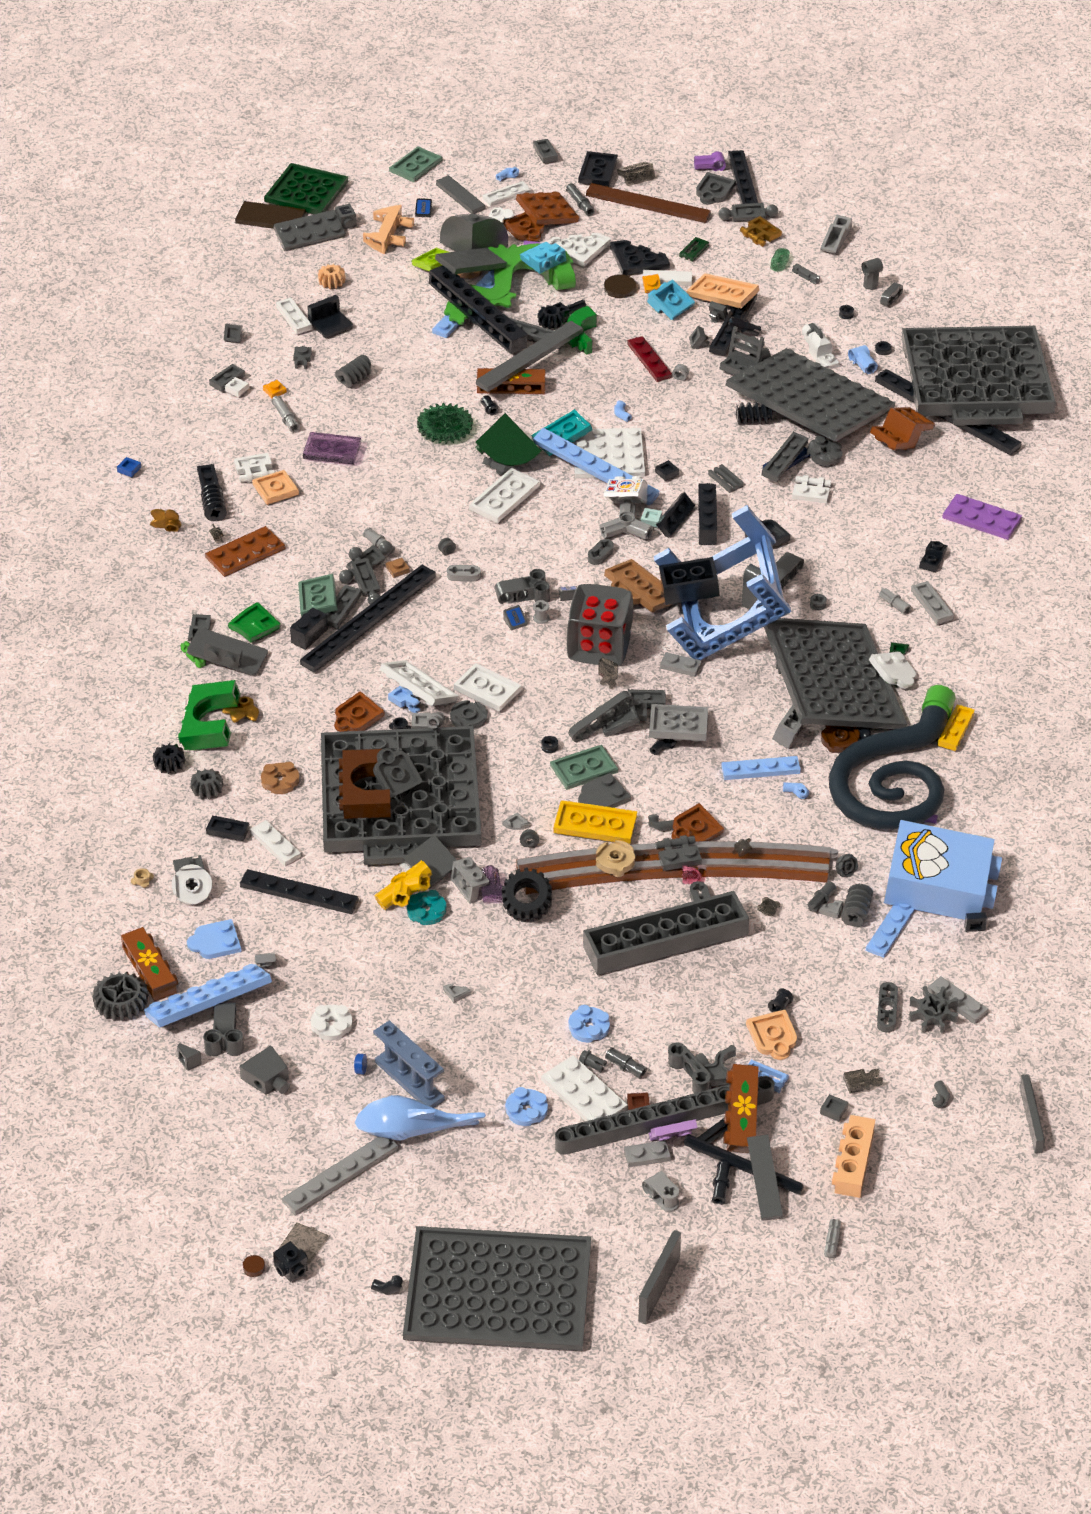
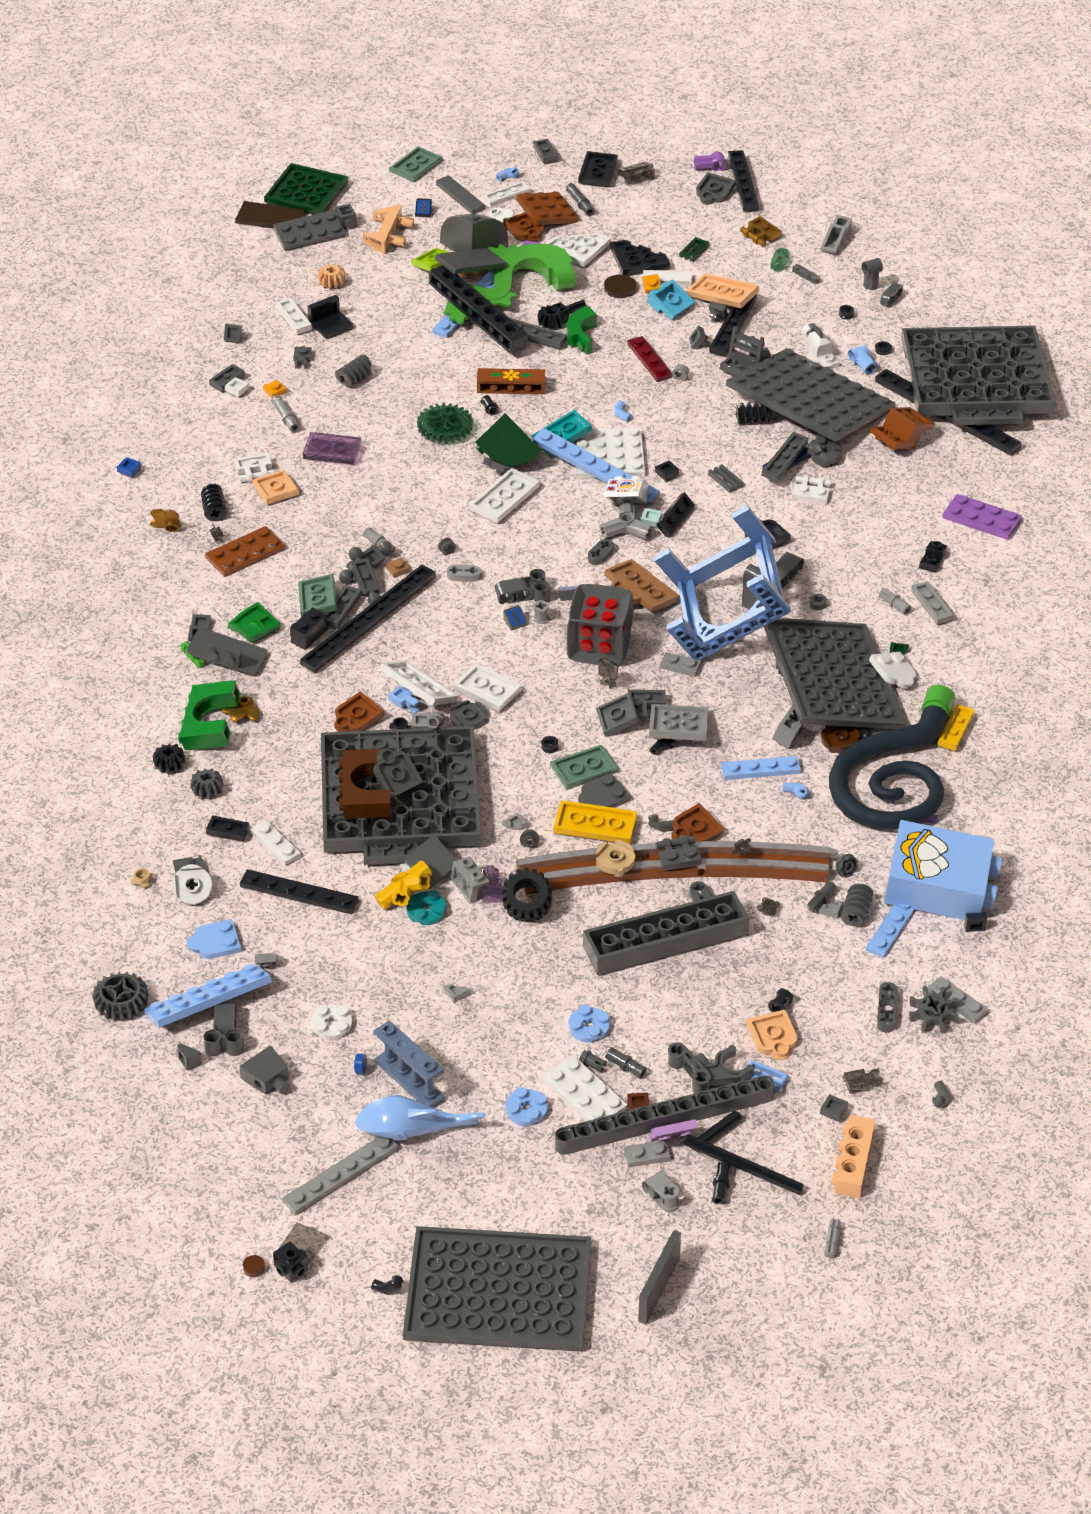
(149, 963): dark orange brick -> none
(207, 475): black plate -> none
(271, 782): medium nougat plate -> none
(529, 356): dark grey tile -> none
(544, 256): medium azure plate -> none
(618, 704): dark grey beam -> none
(648, 203): reddish brown tile -> none
(689, 580): black brick -> none
(690, 875): clear pink tile -> none
(707, 514): black arch -> none
(742, 1107): dark orange brick -> none
(744, 326): black axle -> none
(747, 212): dark grey plate -> none
(764, 1177): dark grey tile -> none
(1032, 1113): dark grey tile -> none

